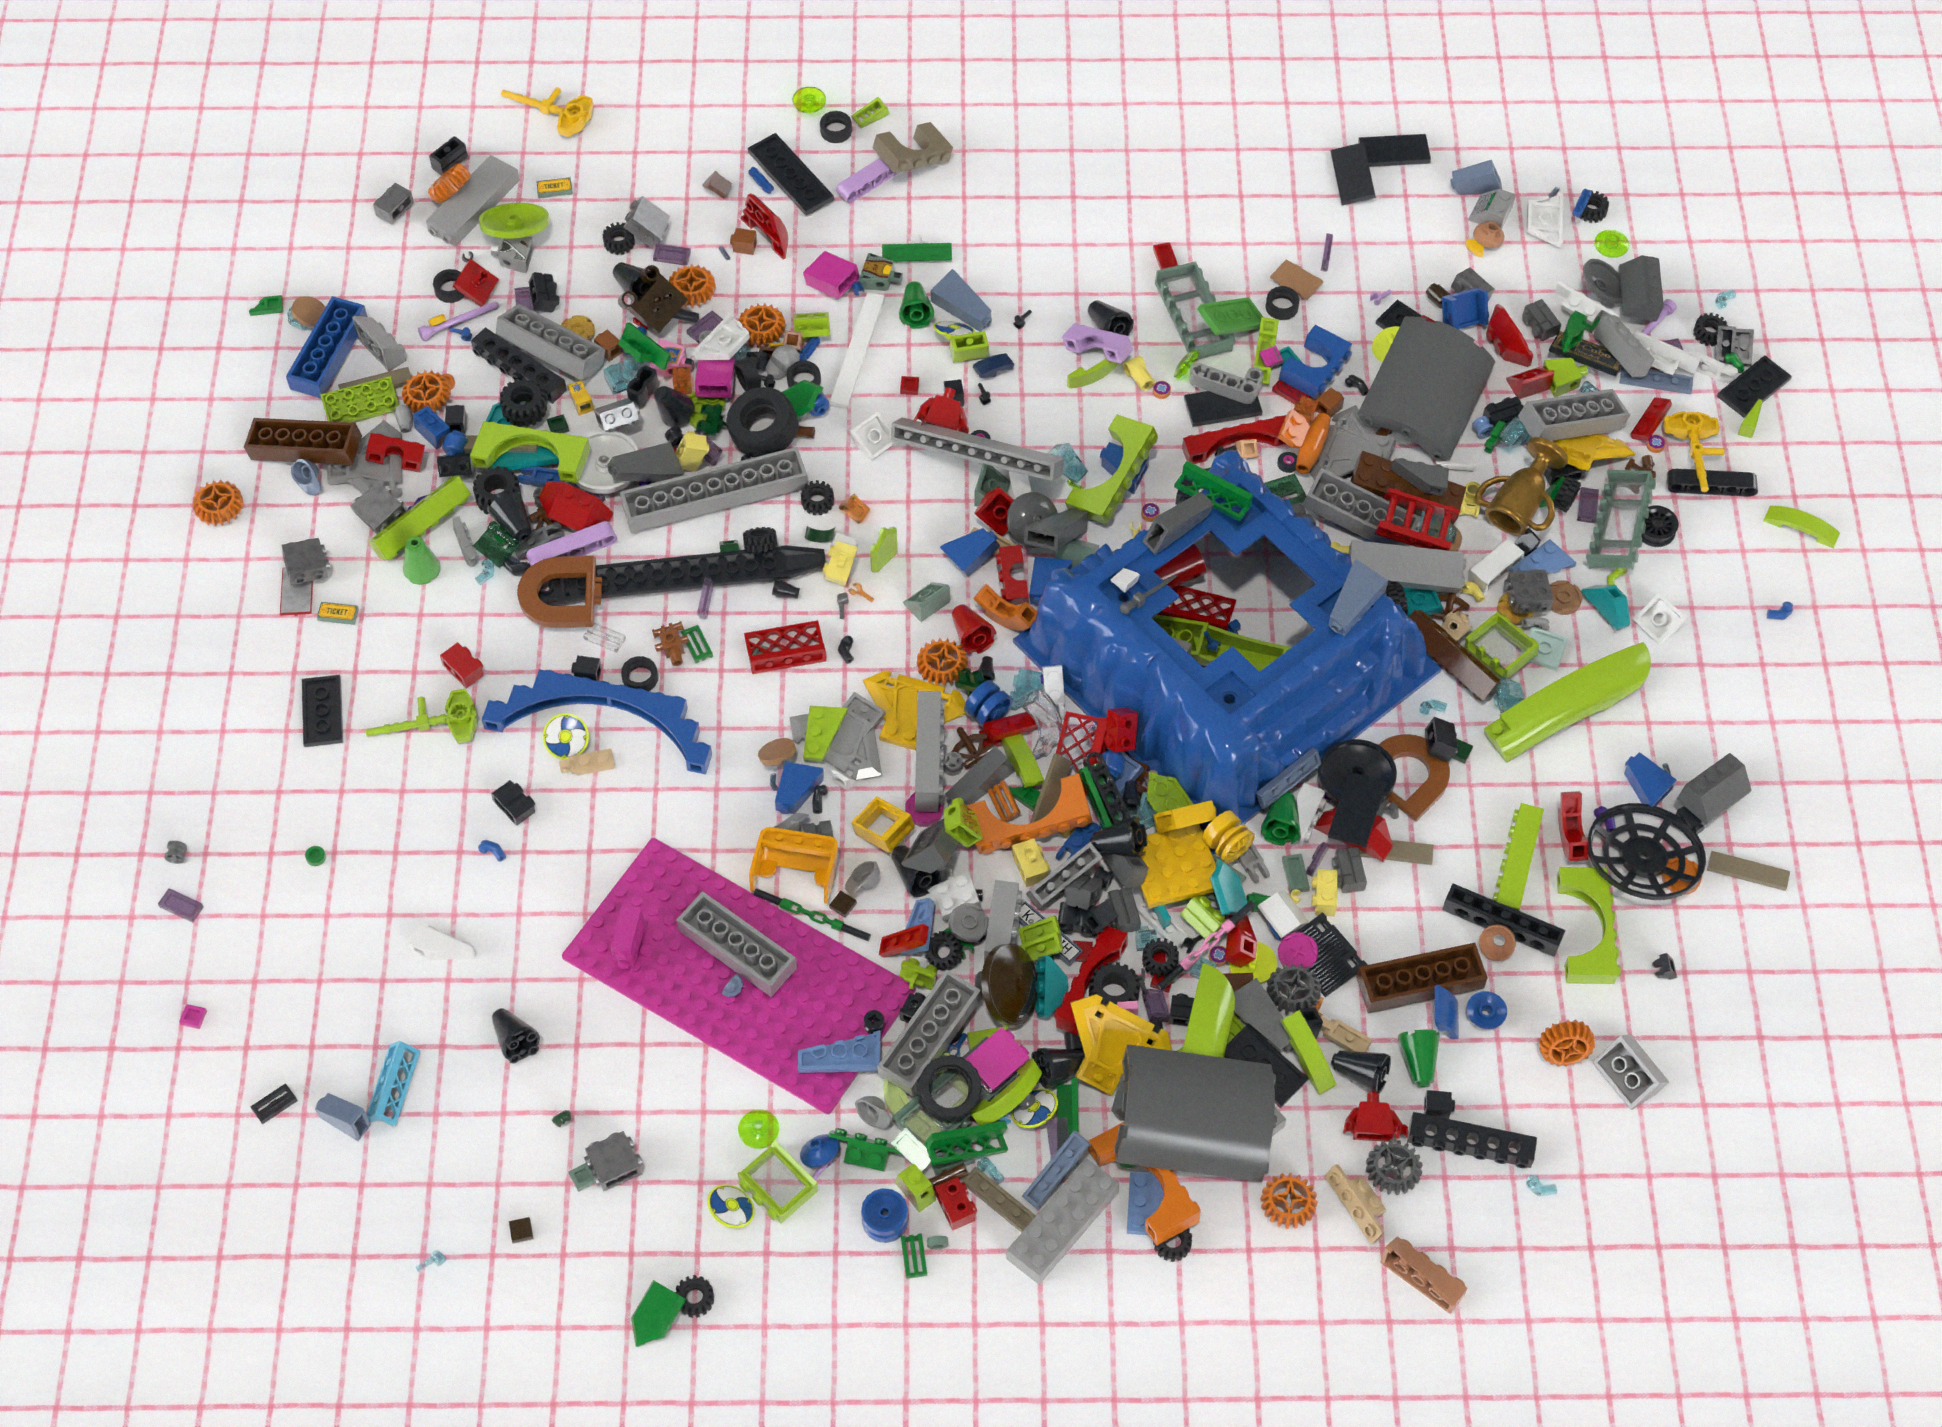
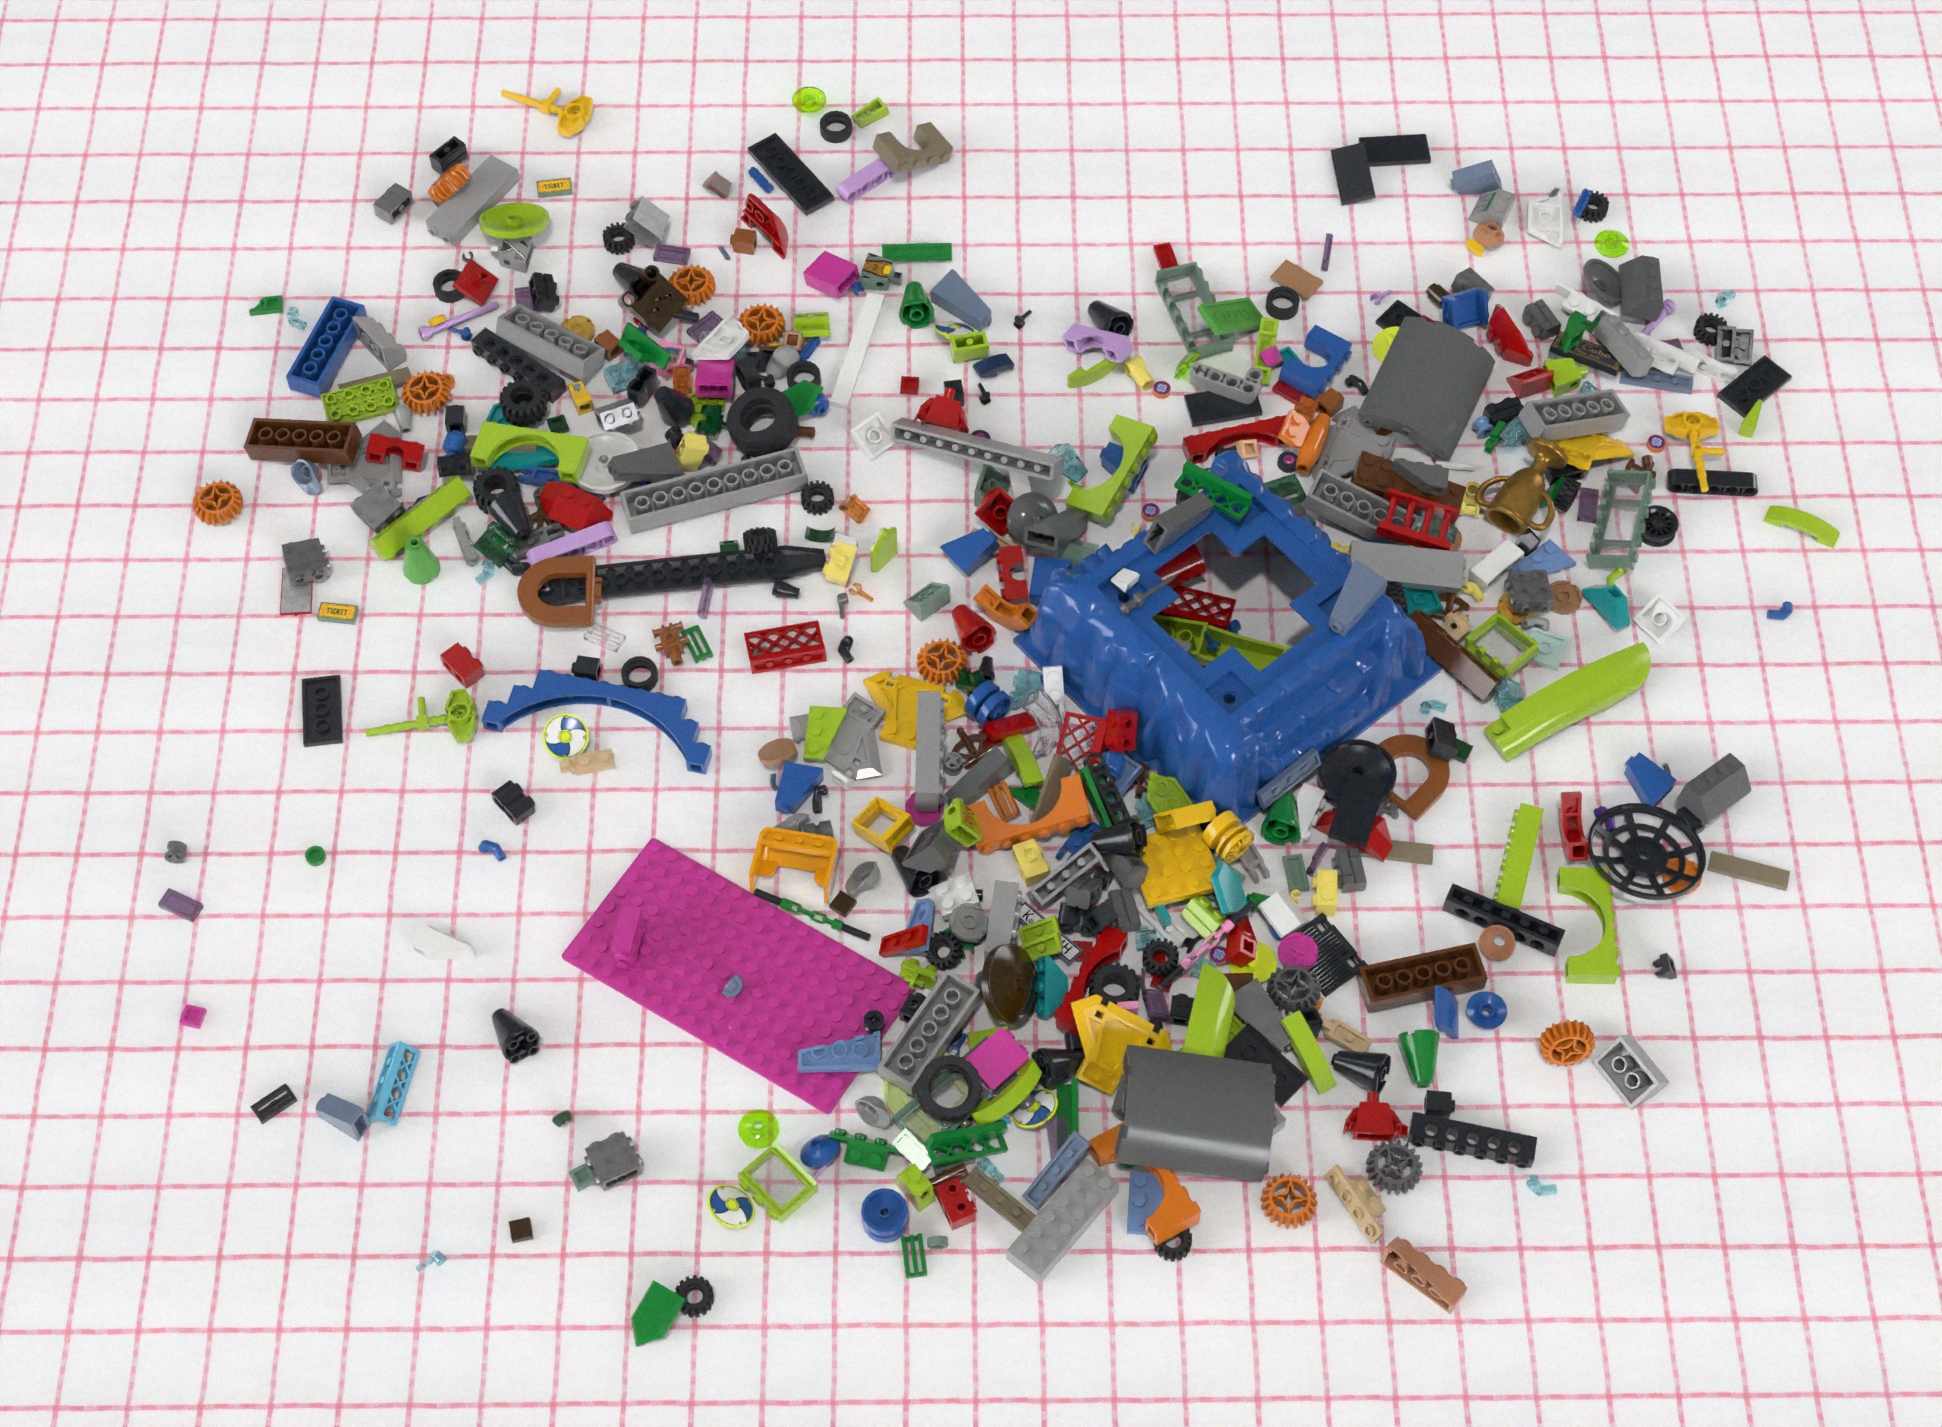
(307, 310): medium nougat tile -> none
(430, 426): blue panel -> none
(736, 944): light grey brick -> none
(1131, 796): black cone -> none
(1651, 419): red plate -> none
(1737, 363): green arm -> none

